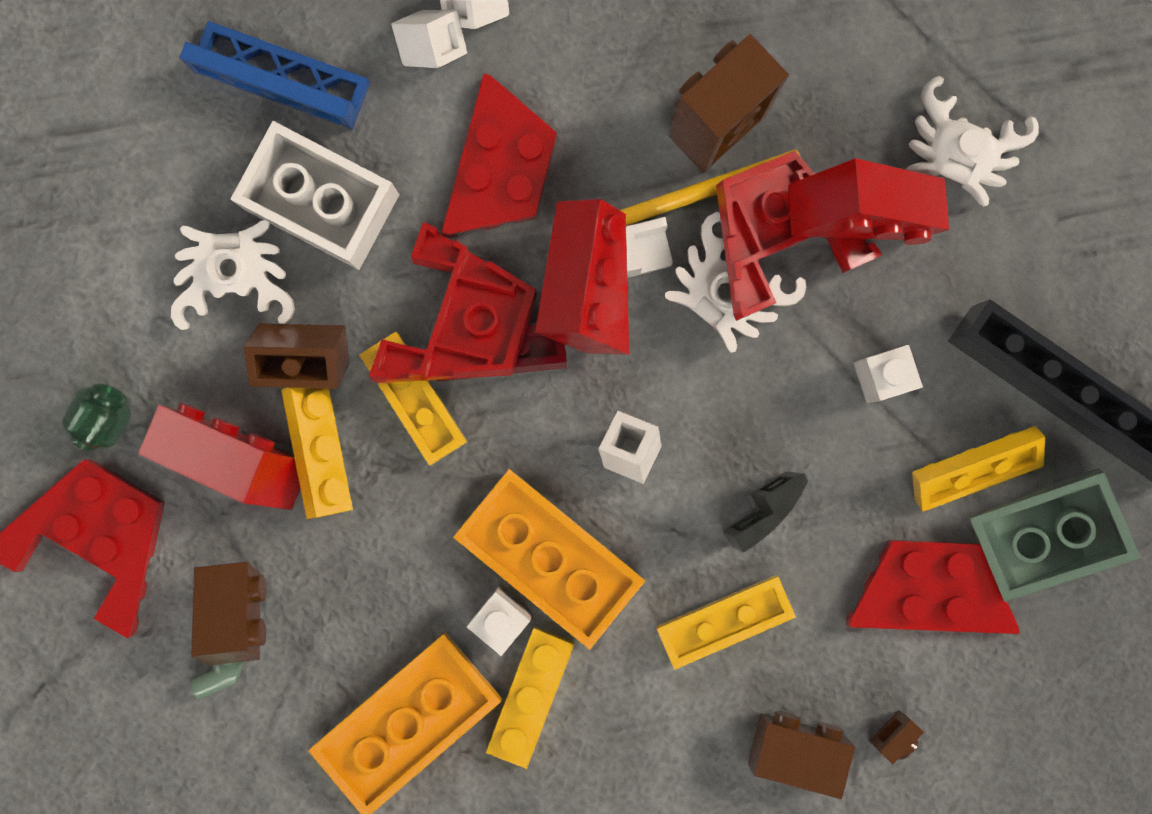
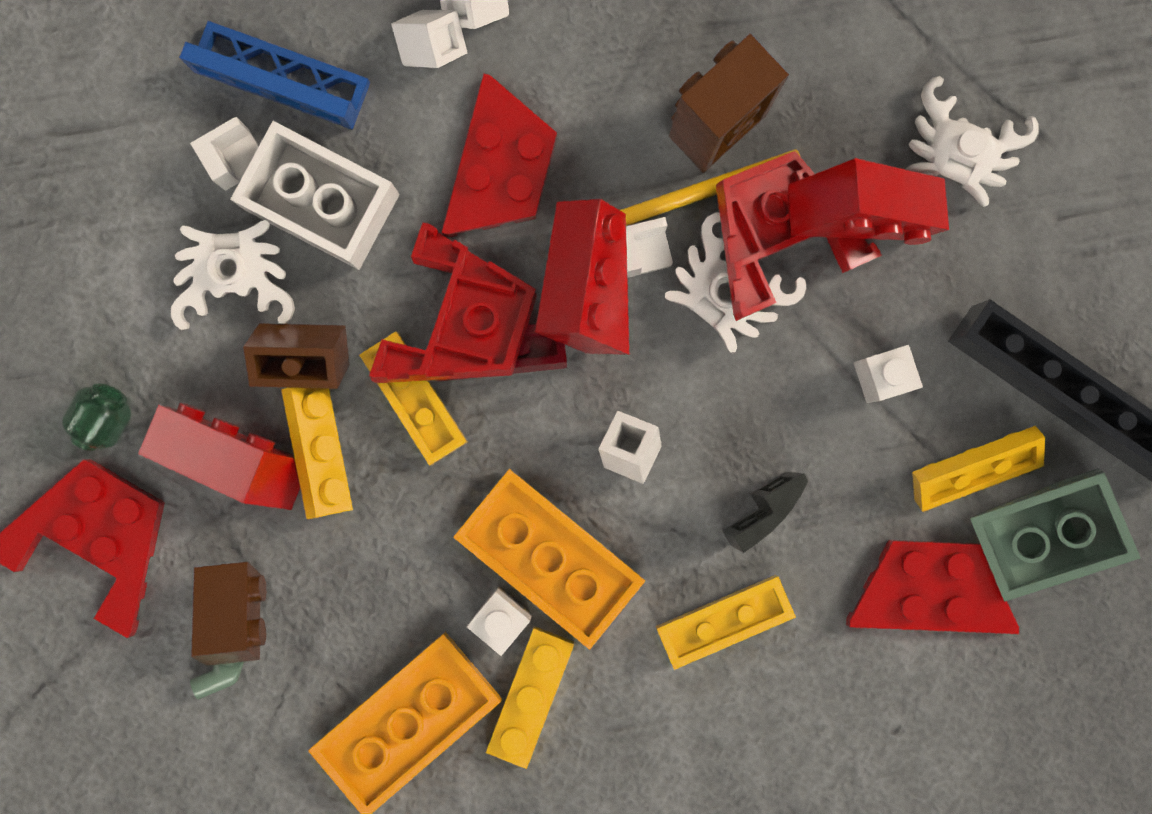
(226, 152): none -> white panel
(801, 754): reddish brown brick -> none
(897, 738): reddish brown plate -> none

